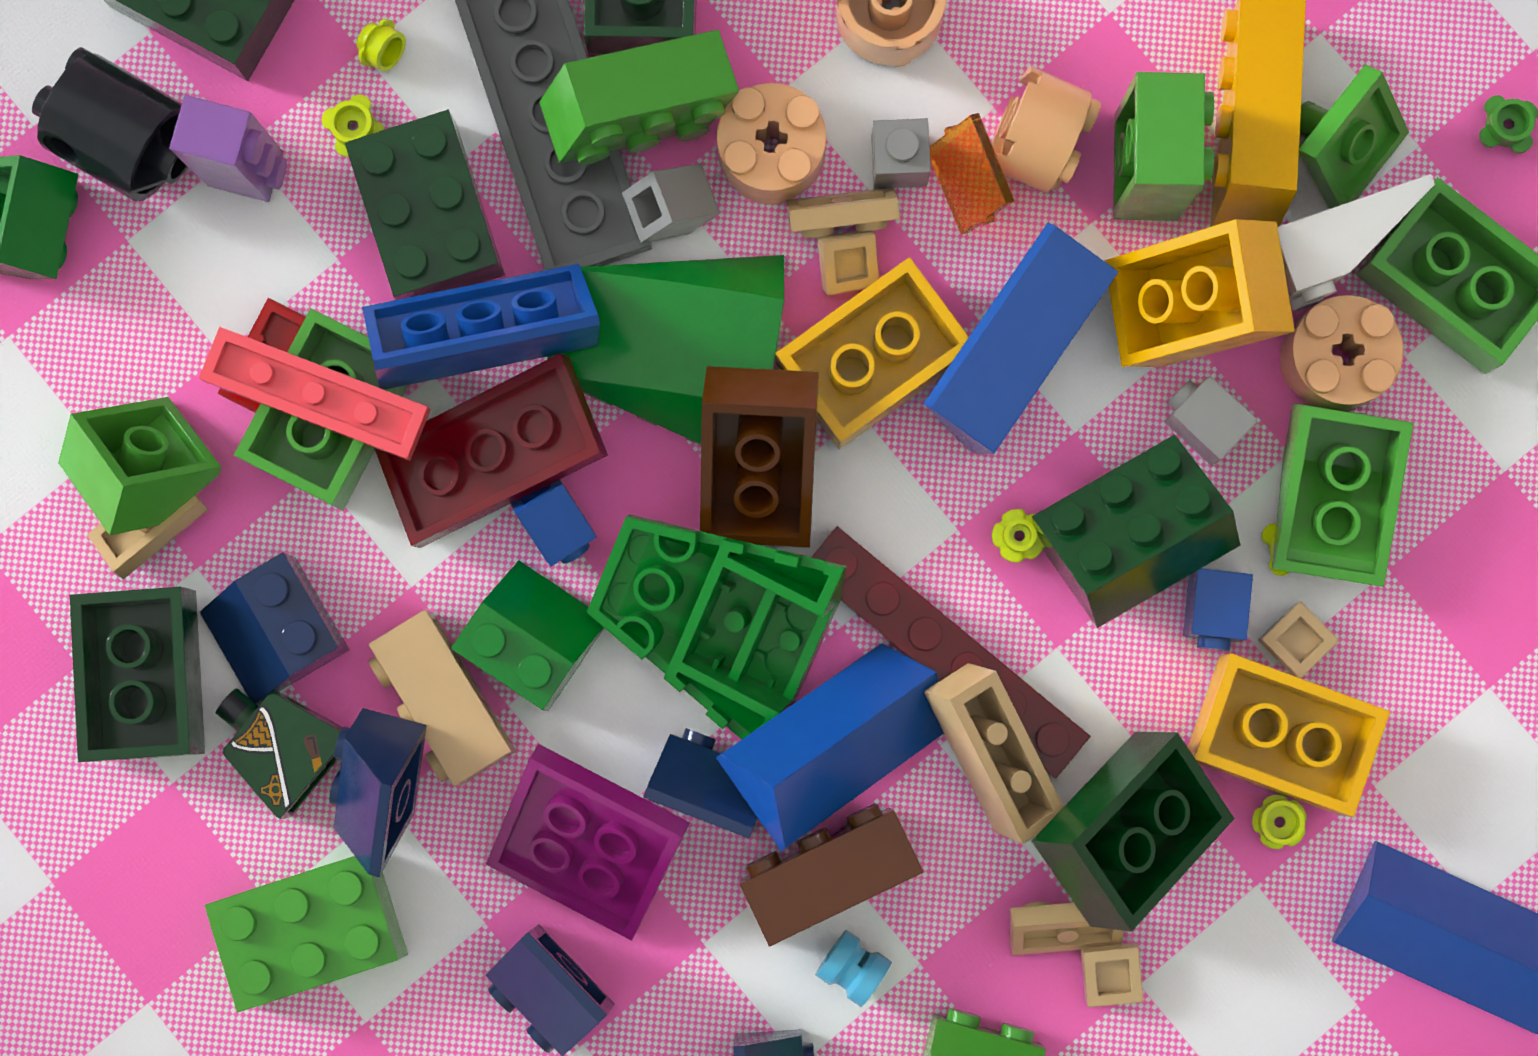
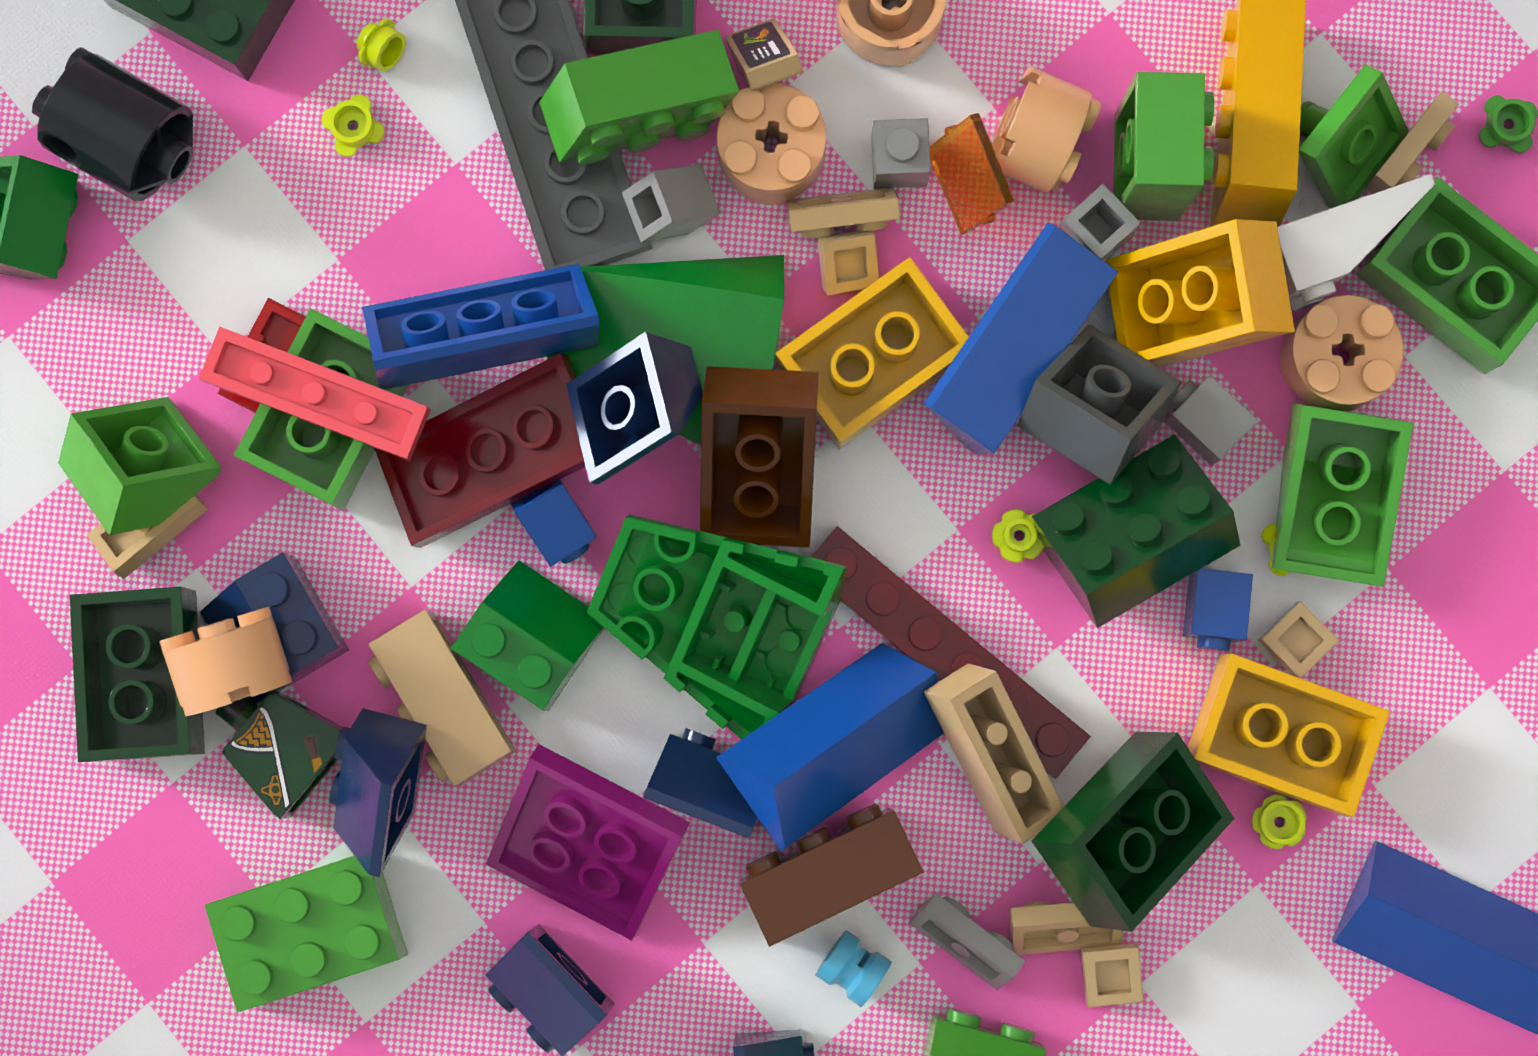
(226, 662): none -> light nougat brick
(228, 149): medium lavender brick -> none
(424, 207): dark green brick -> none
(633, 402): none -> dark blue slope
(764, 54): none -> tile
(979, 950): none -> light grey plate
(1098, 403): none -> dark grey brick
(1101, 223): none -> light grey brick
(1428, 131): none -> tan plate

